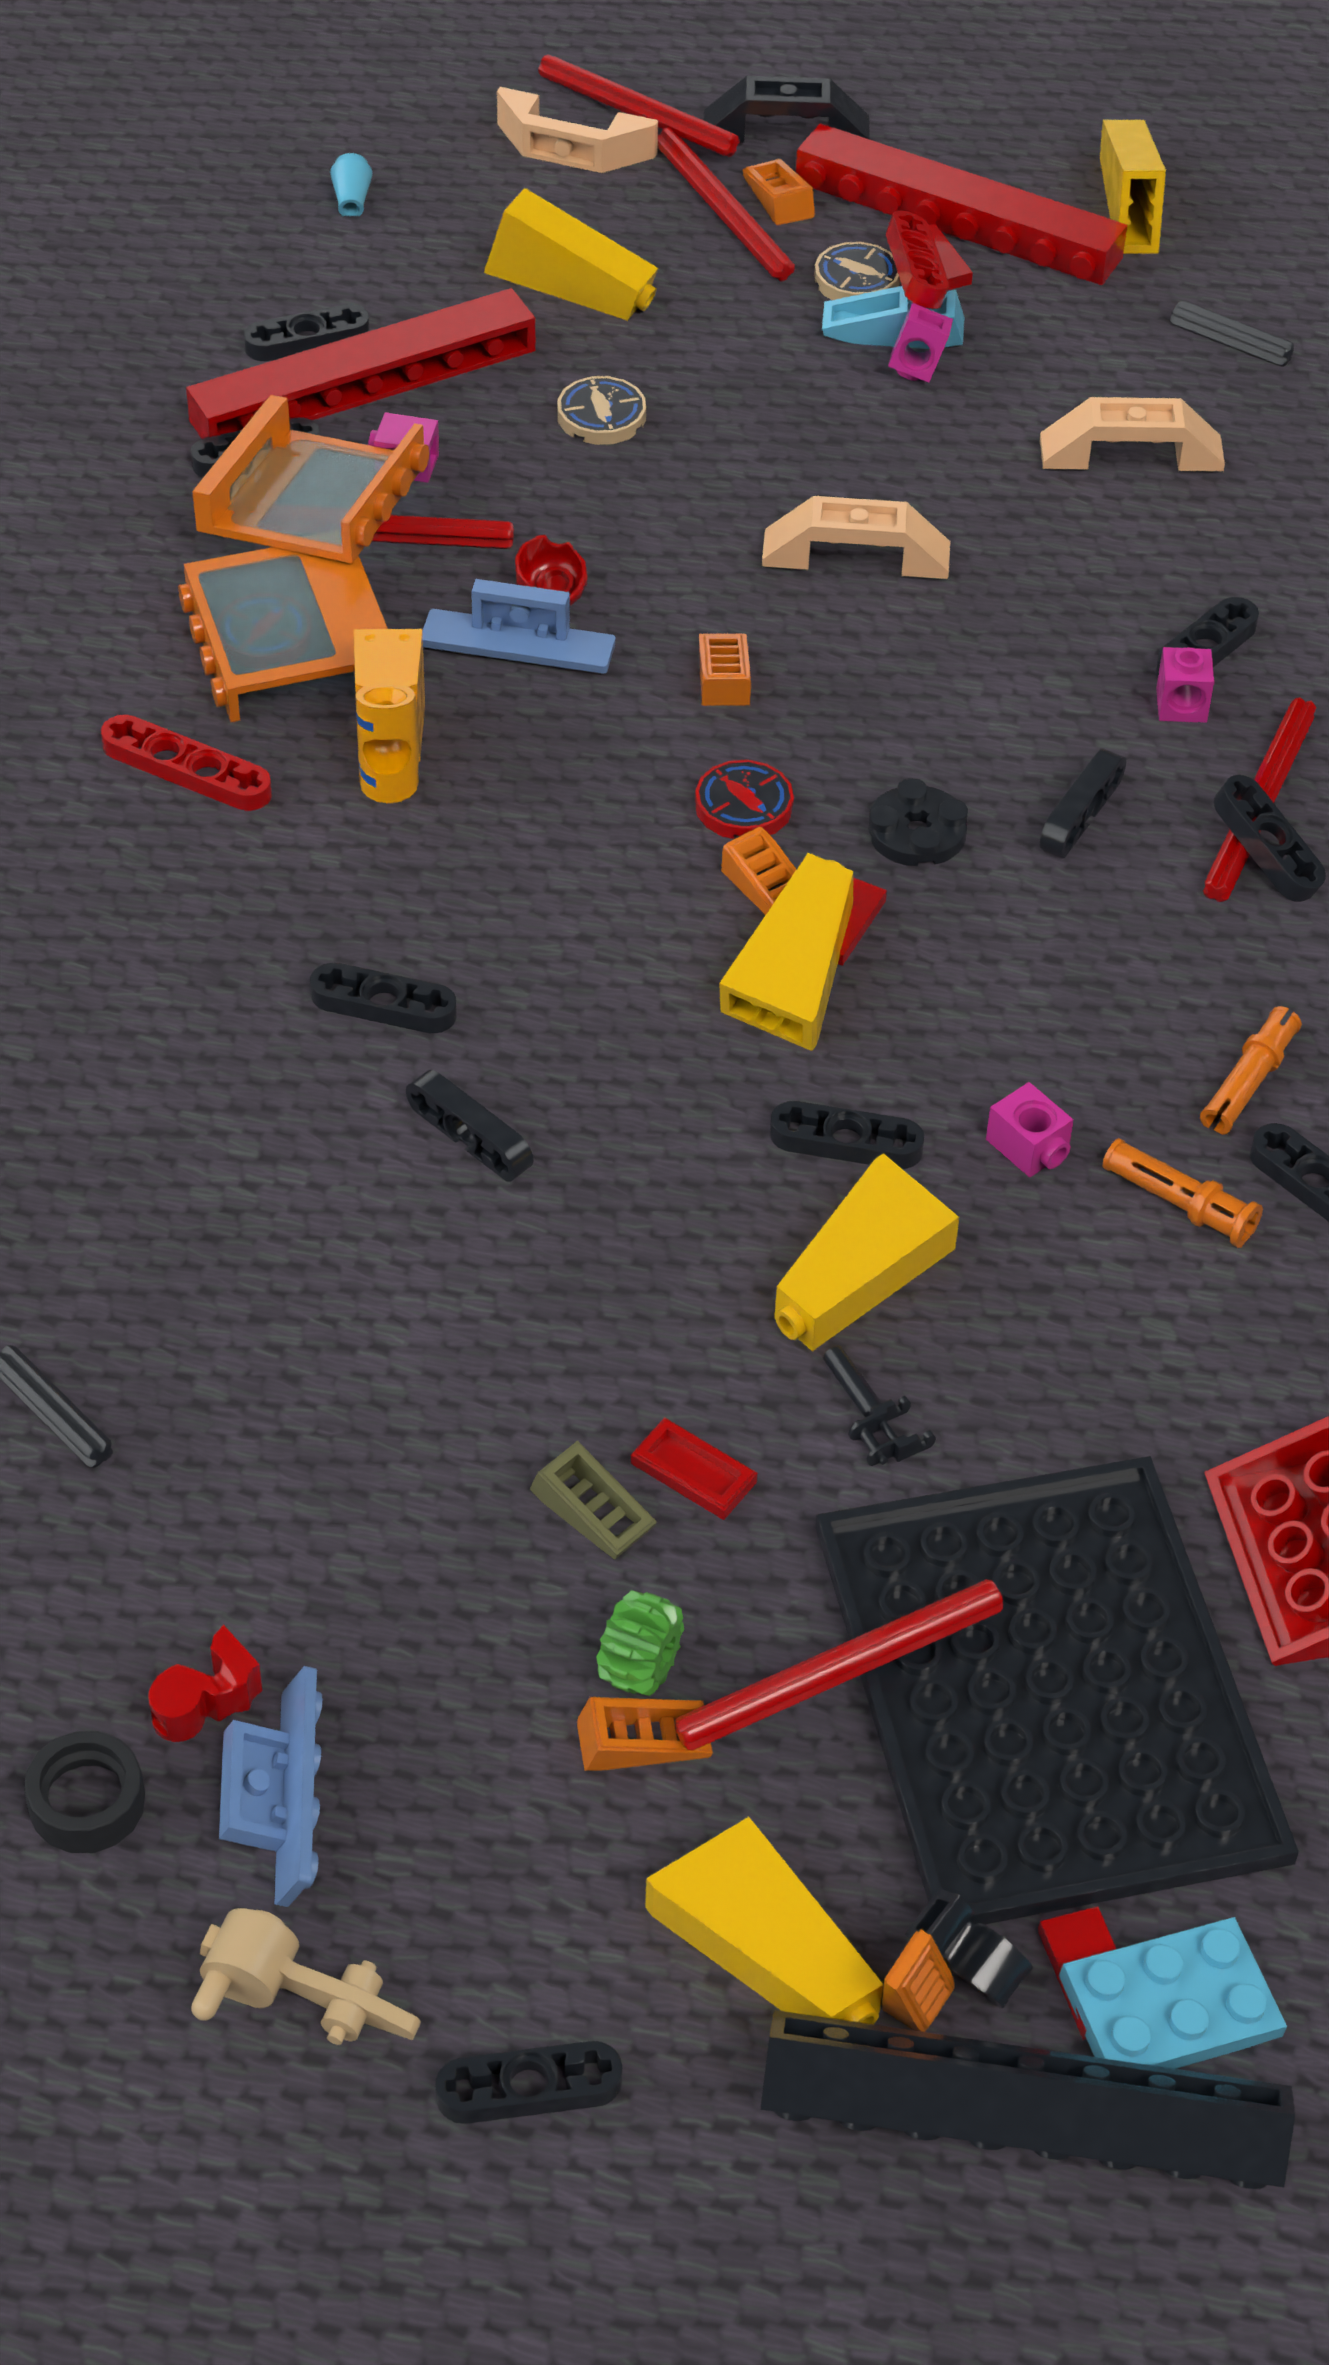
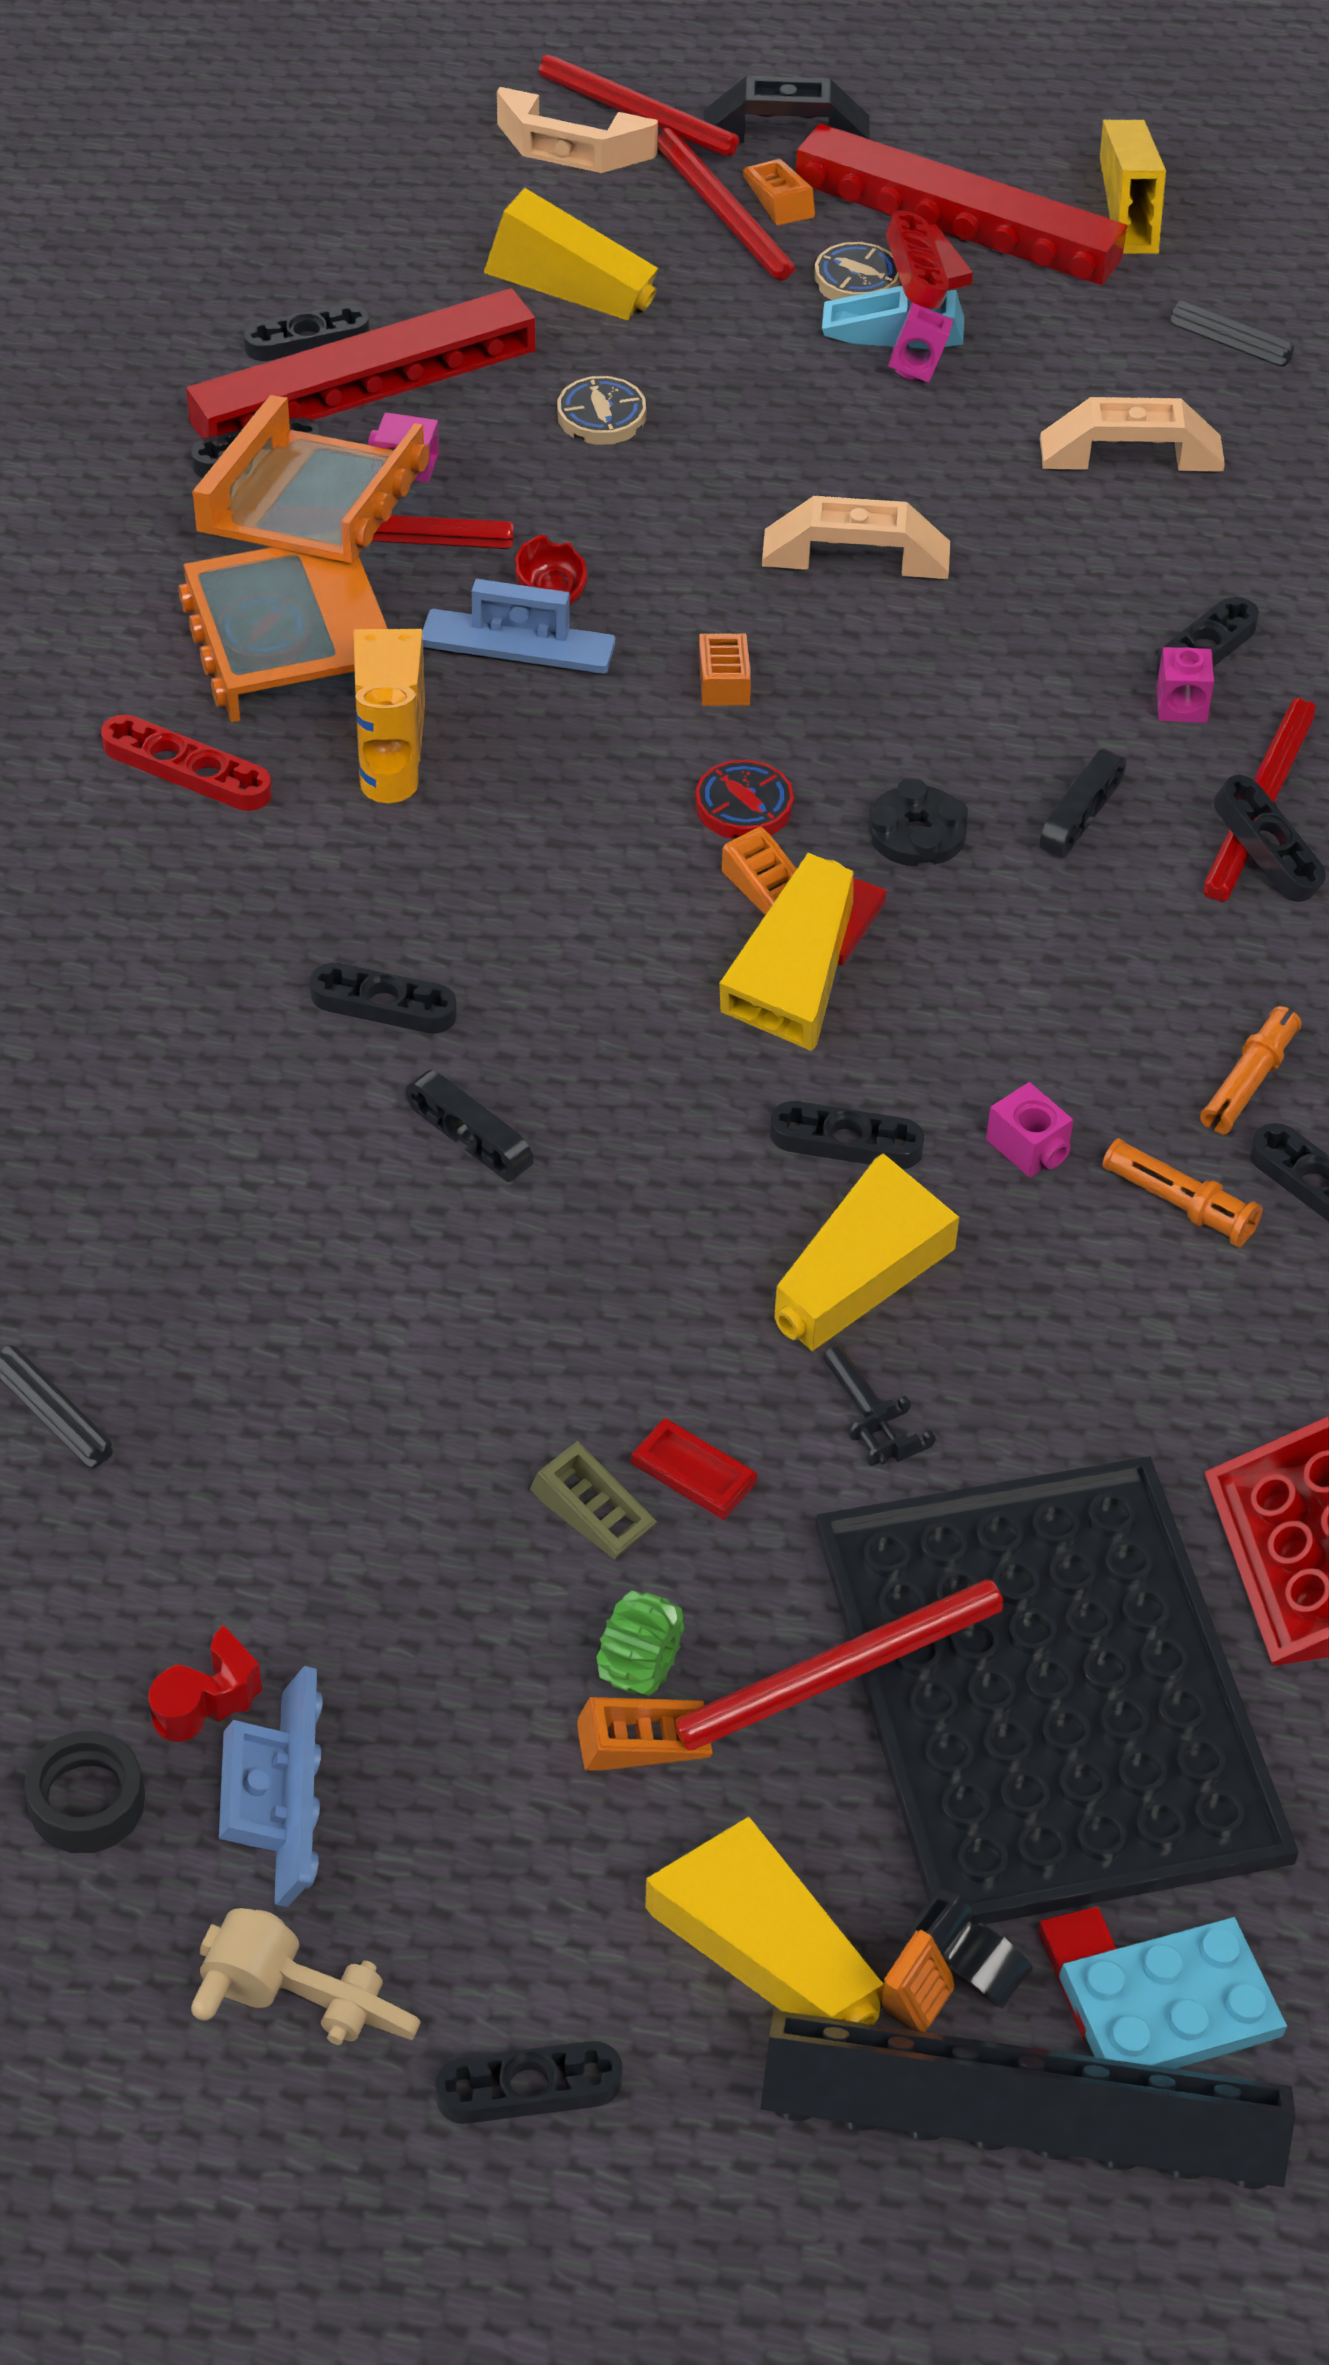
(351, 183): medium azure cone -> none

